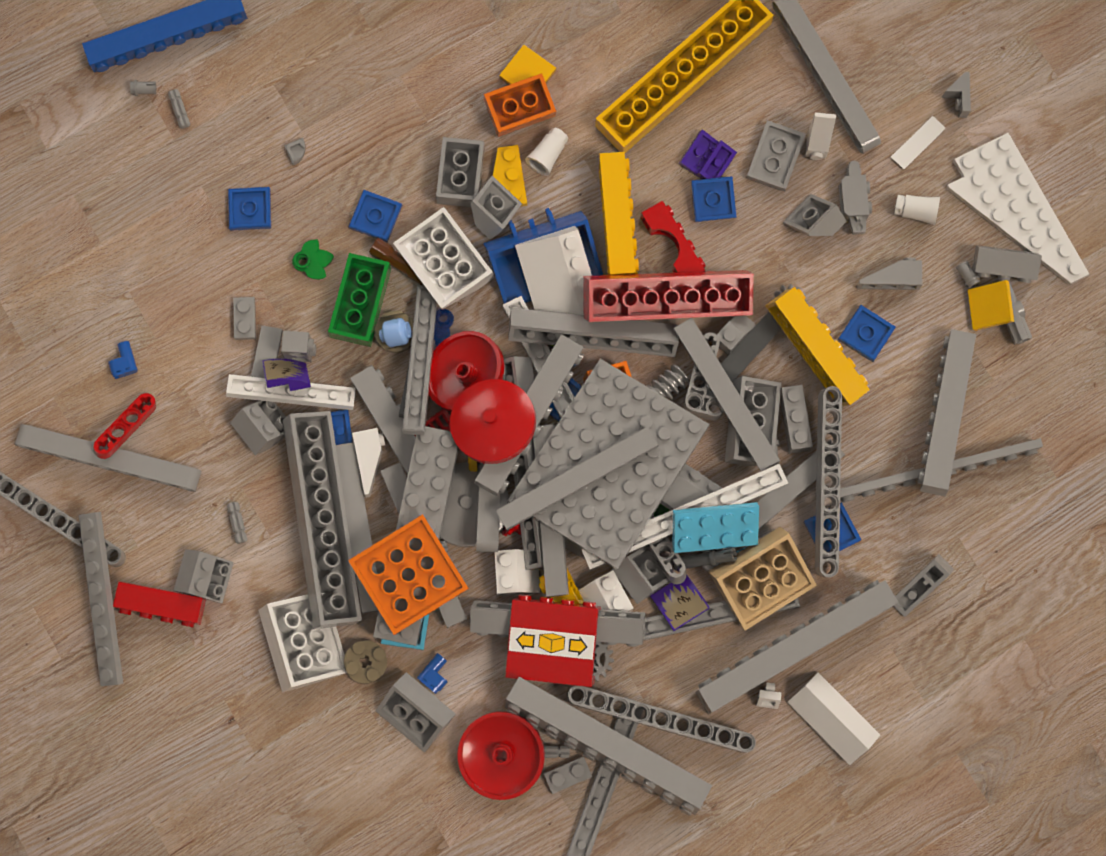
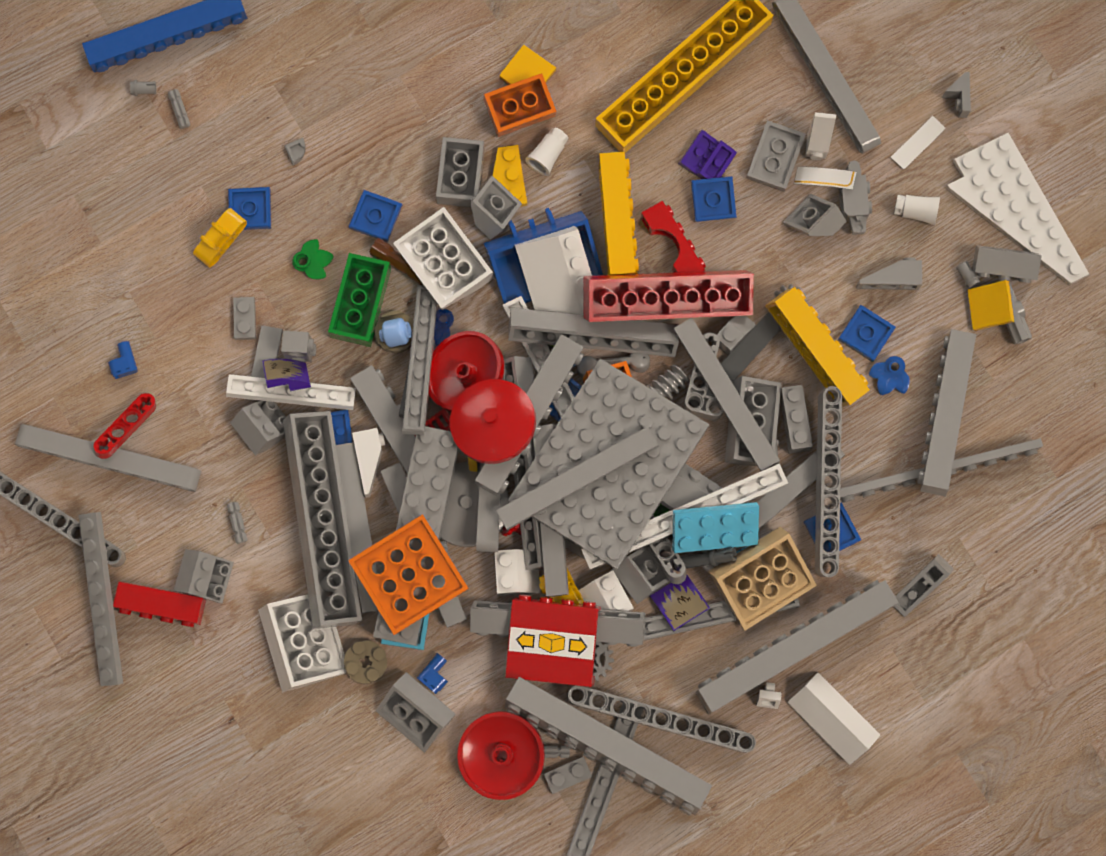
(219, 237): none -> yellow piece
(637, 362): none -> light grey piece
(825, 177): none -> white sticker
(888, 378): none -> blue plate

